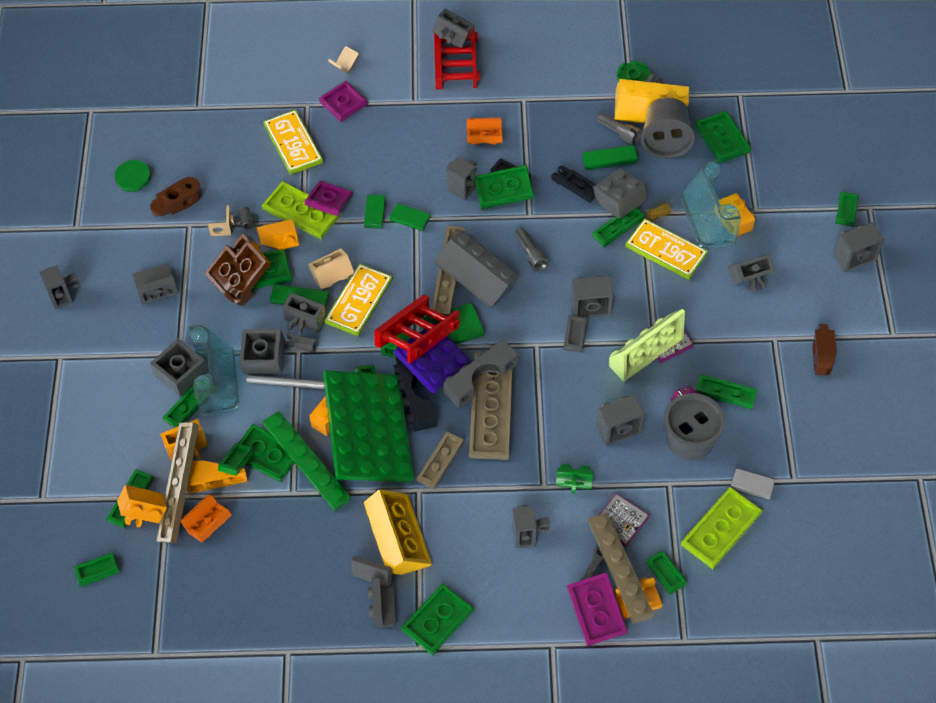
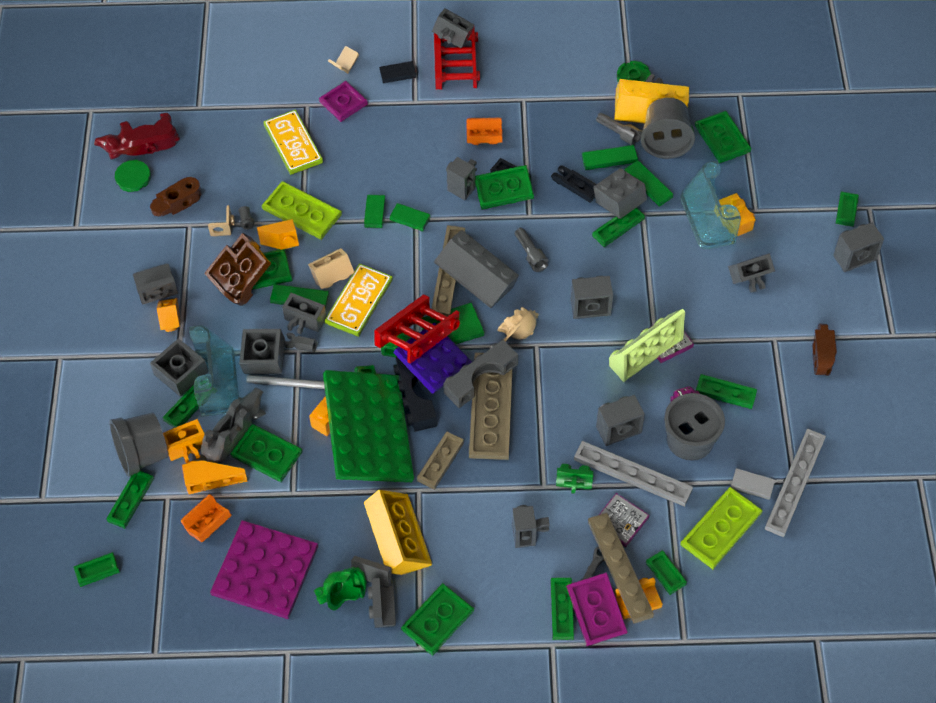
(58, 286): dark grey brick -> none
(138, 442): none -> dark grey piece
(140, 140): none -> dark red animal
(141, 505): light orange brick -> none
(168, 314): none -> light orange slope
(178, 482): dark tan plate -> none
(232, 427): none -> dark grey animal
(235, 459): green tile -> none
(264, 569): none -> magenta plate
(306, 461): green plate -> none
(328, 198): magenta tile -> none
(342, 586): none -> green helmet
(397, 72): none -> black tile
(520, 324): none -> tan hair
(561, 610): none -> green plate
(575, 333): dark grey tile -> none
(633, 473): none -> light grey plate
(654, 188): none -> green tile
(662, 210): clear yellow pin -> none
(666, 249): tile -> none
(795, 483): none -> light grey plate

